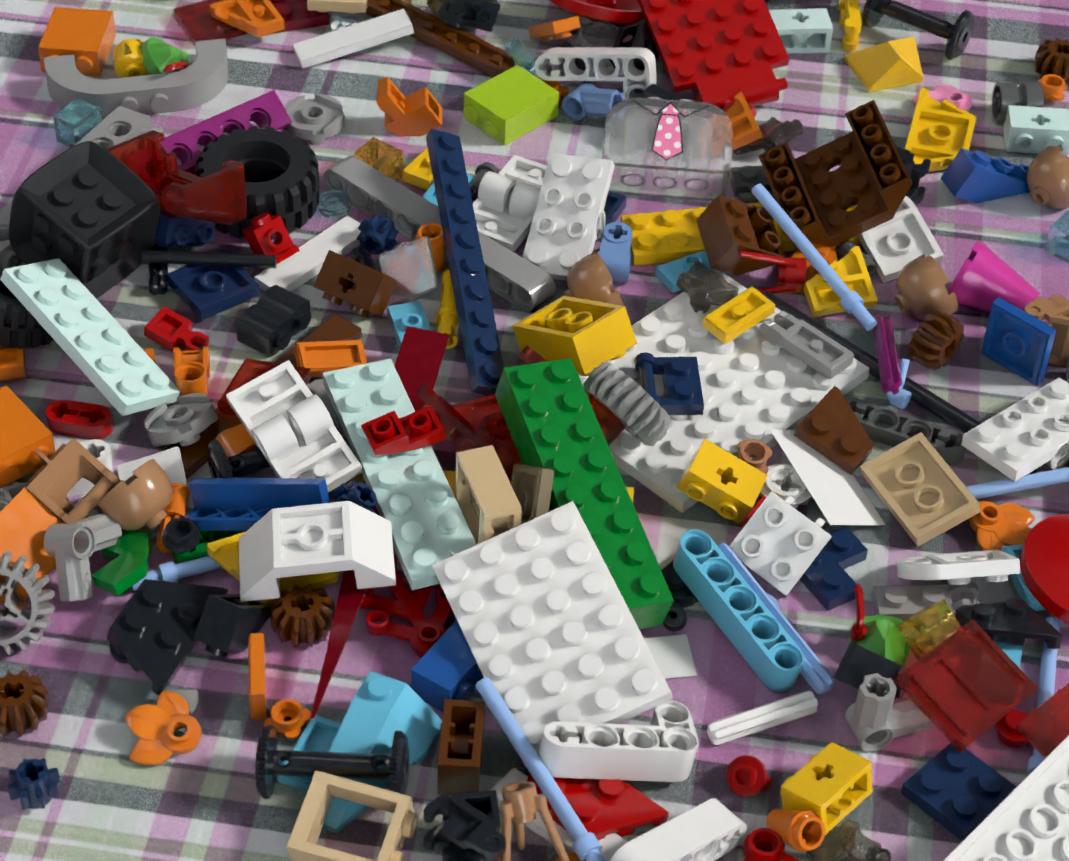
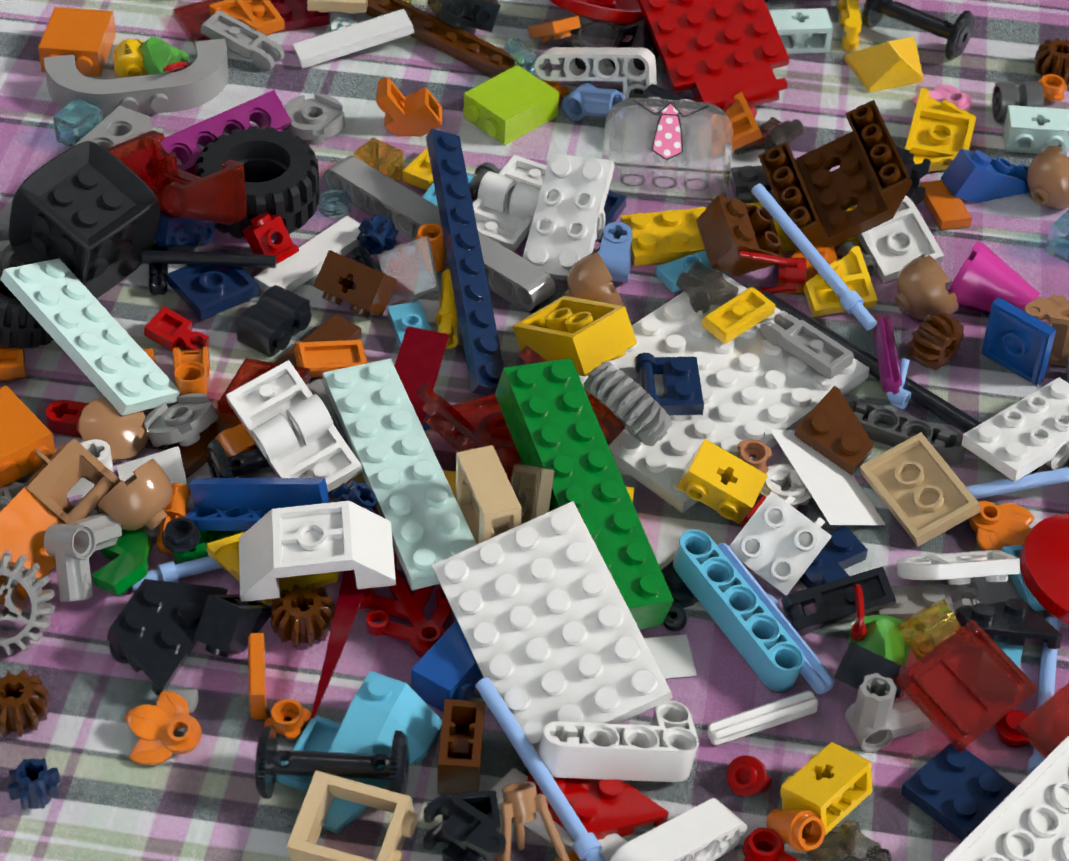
(123, 433): none -> medium nougat dish
(243, 39): none -> light grey hinge
(395, 435): red slope -> none
(836, 600): none -> black plate
(945, 208): none -> orange tile

